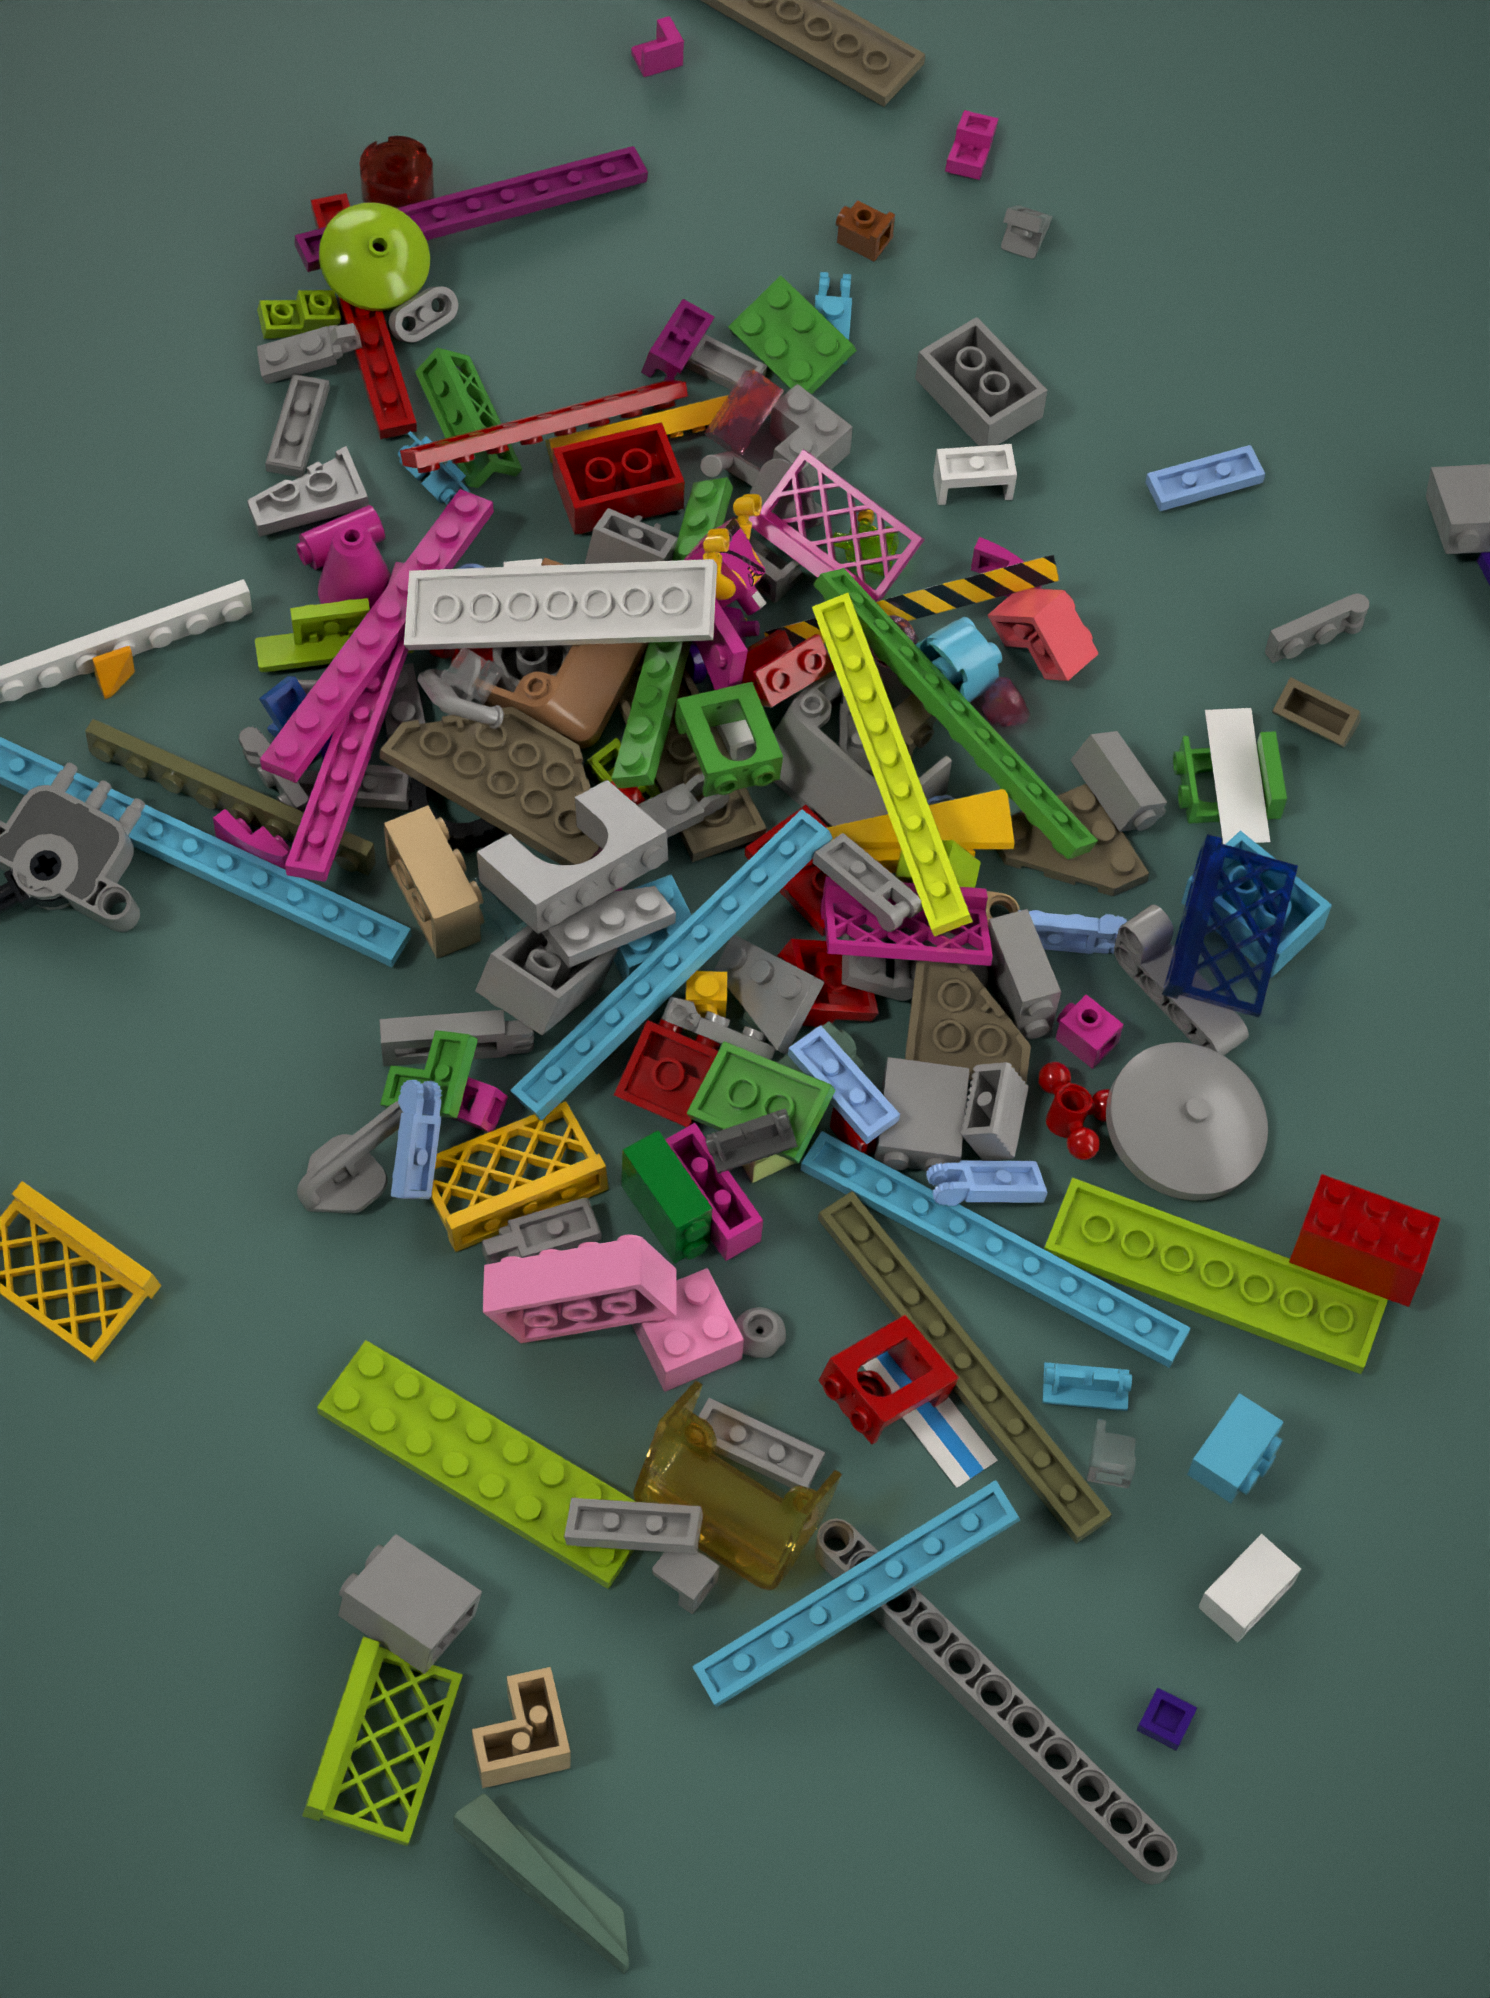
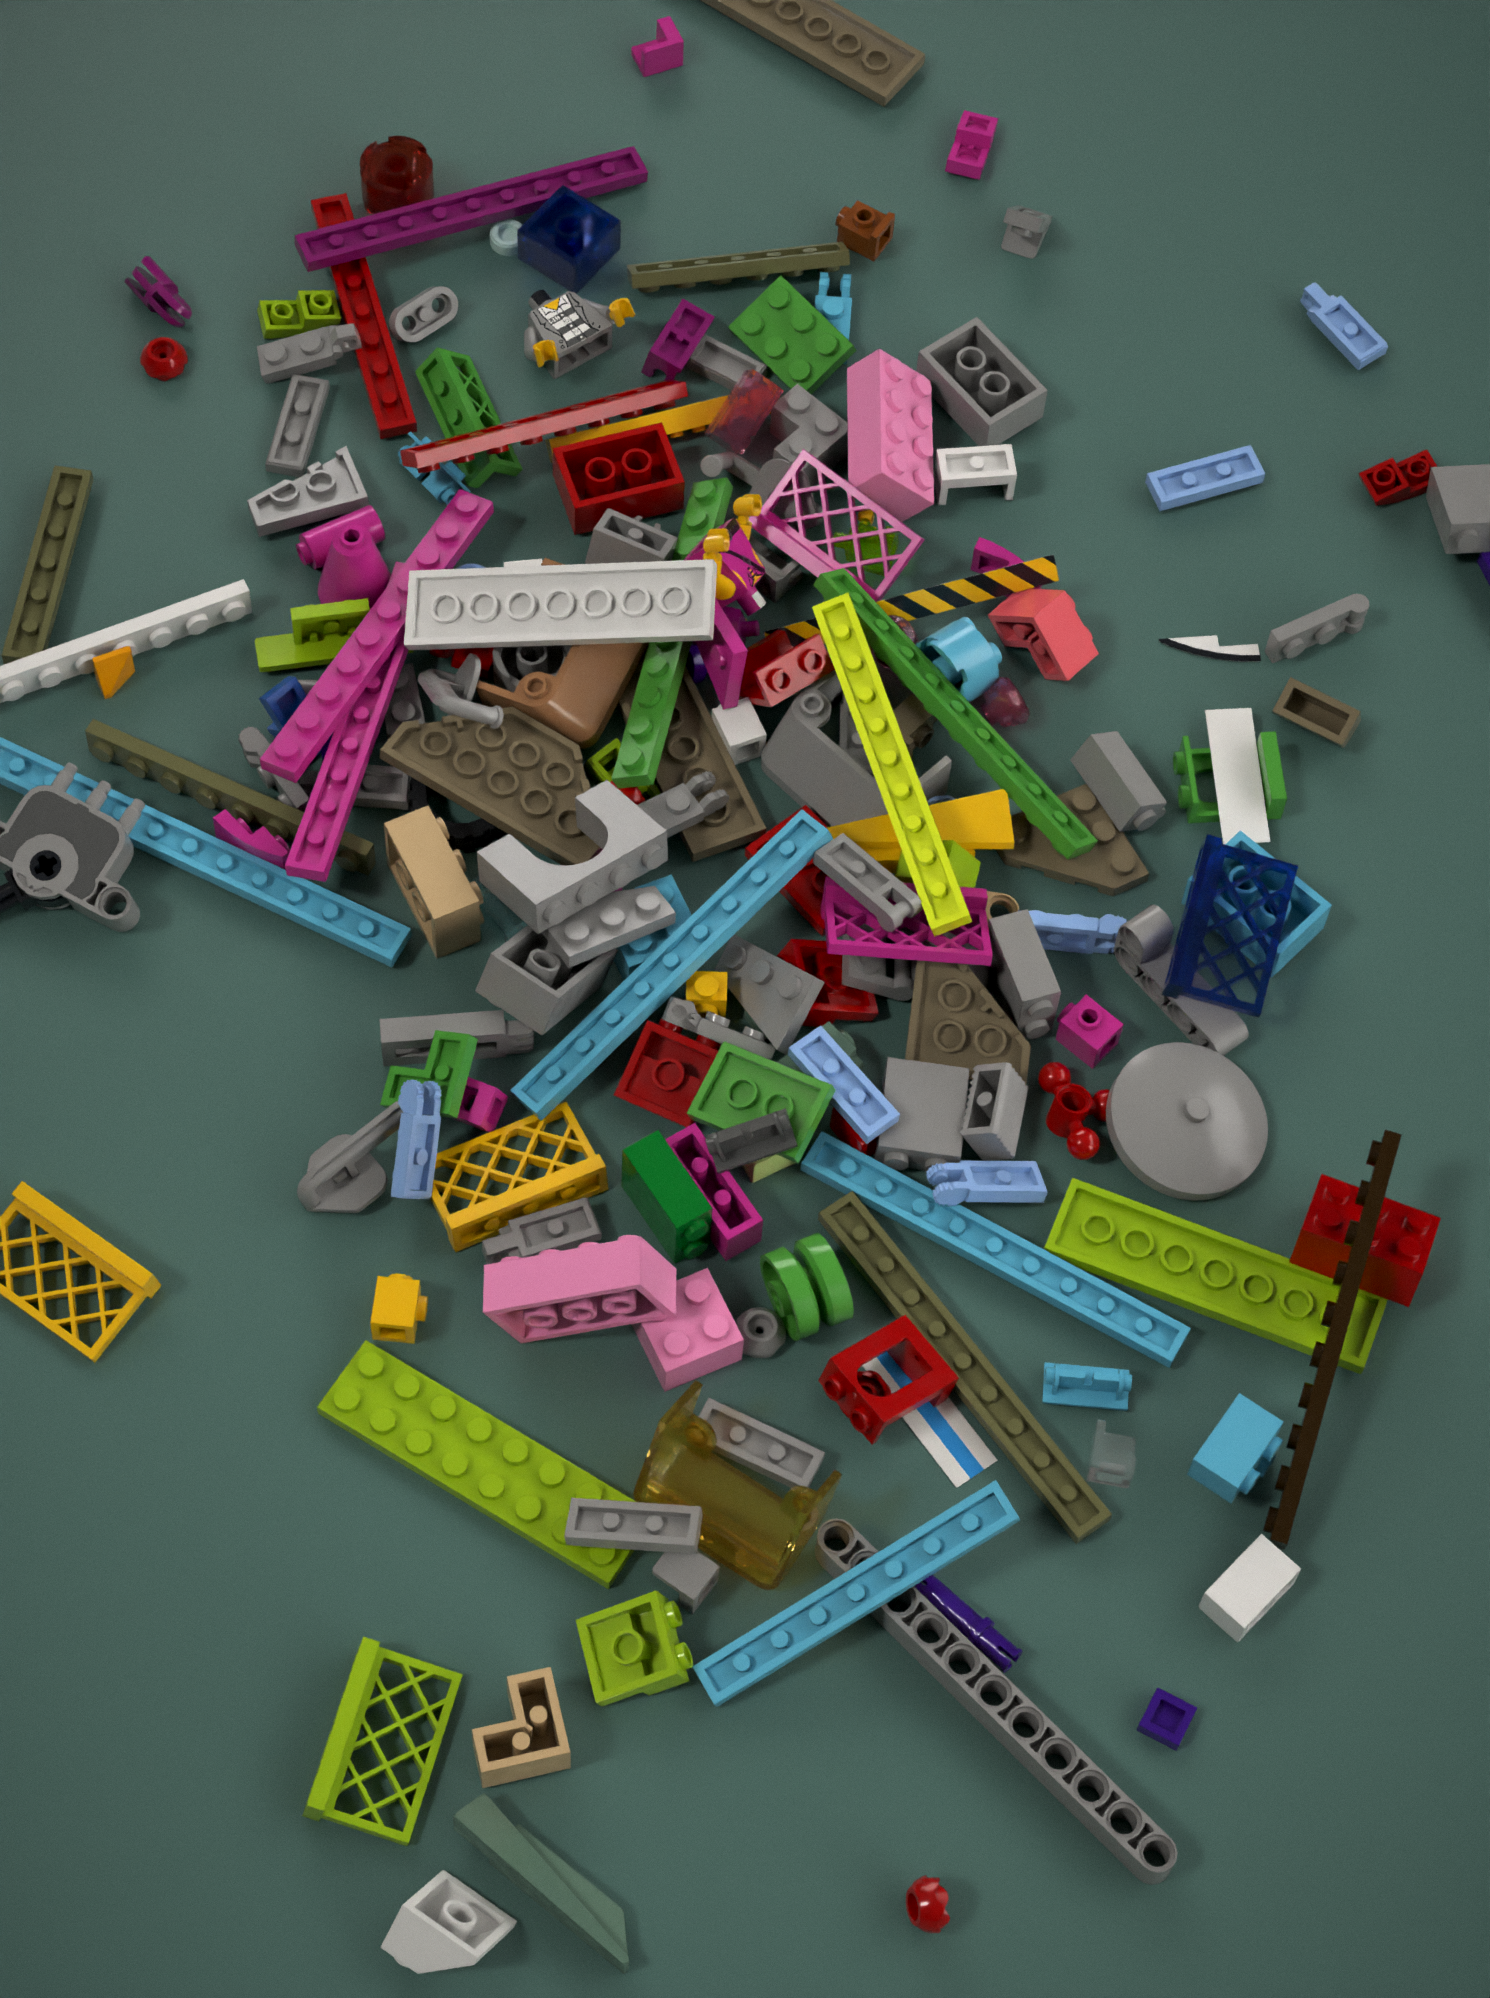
(48, 563): none -> olive plate
(159, 293): none -> magenta arm
(160, 367): none -> red plate
(372, 277): lime dish -> none
(397, 1308): none -> yellow brick
(408, 1602): light grey brick -> none
(445, 1927): none -> white slope
(472, 675): clear panel -> none
(504, 237): none -> light aqua tile
(569, 239): none -> clear blue brick
(570, 330): none -> torso
(634, 1648): none -> lime plate
(722, 706): bright green panel -> none
(752, 265): none -> olive plate
(807, 1286): none -> bright green wheel
(890, 434): none -> bright pink brick
(927, 1904): none -> red plate
(975, 1628): none -> dark purple pin
(1209, 647): none -> sticker
(1327, 1354): none -> dark brown plate
(1343, 326): none -> light blue hinge
(1398, 481): none -> red slope

